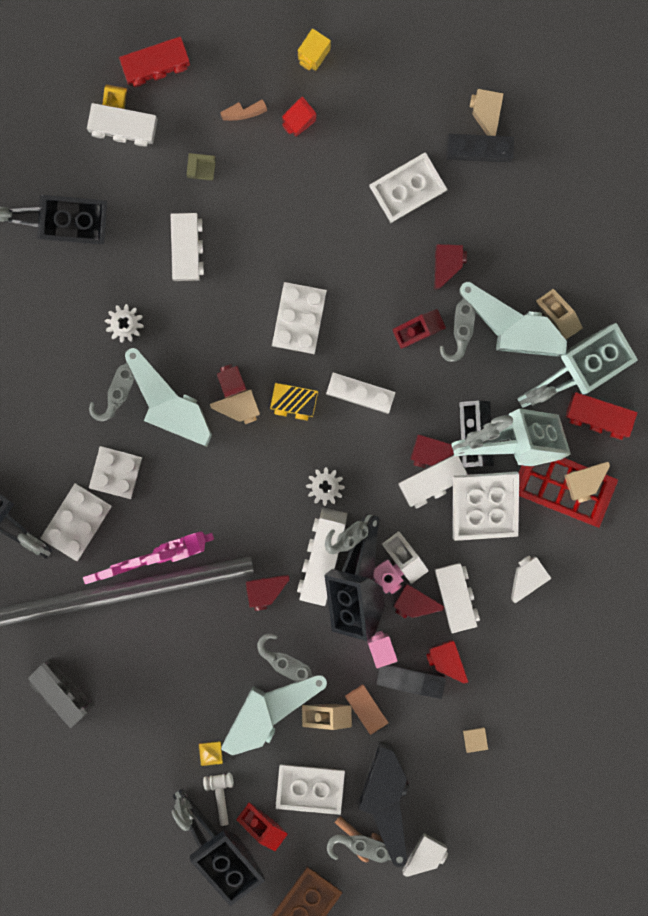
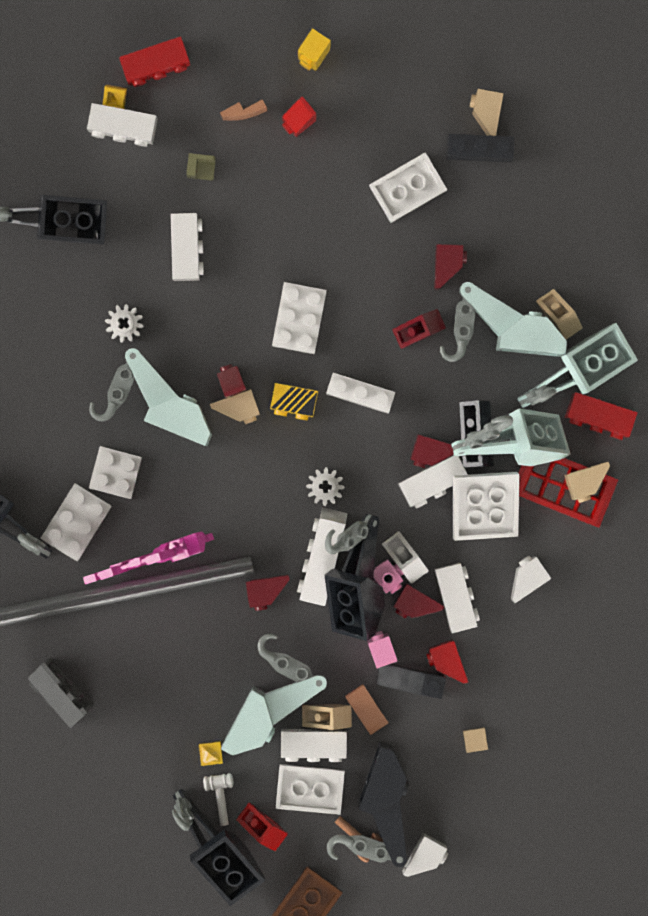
(313, 744): none -> white brick

